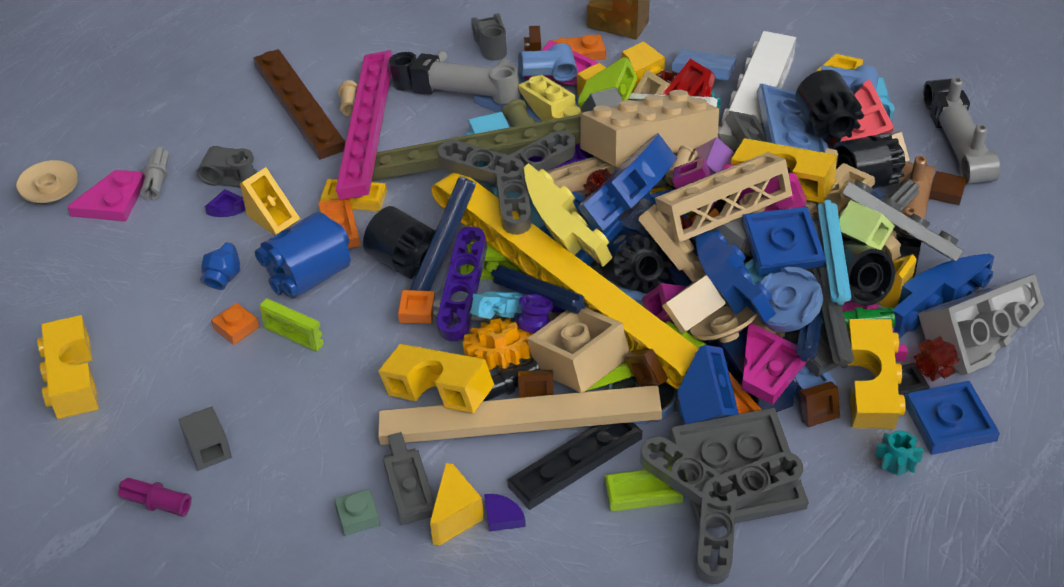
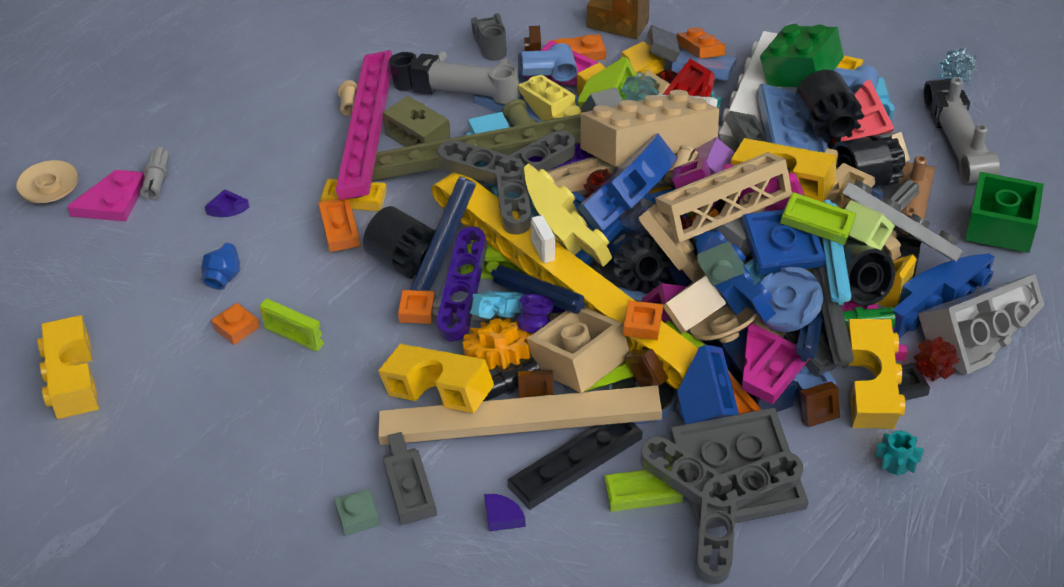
(155, 496): magenta axle -> none
(205, 438): dark grey brick -> none
(226, 166): dark grey piece -> none
(267, 203): yellow slope -> none
(299, 104): reddish brown plate -> none
(304, 254): blue cylinder -> none
(414, 123): none -> olive brick
(455, 507): yellow slope -> none
(542, 239): none -> white tile
(639, 87): none -> clear light blue gear
(643, 320): none -> orange plate
(663, 43): none -> dark grey tile
(700, 43): none -> orange plate
(721, 263): none -> sand green plate
(800, 52): none -> green brick
(818, 218): none -> lime tile
(947, 187): reddish brown tile -> none
(950, 417): blue tile -> none
(966, 63): none -> clear light blue gear
(1004, 212): none -> green brick

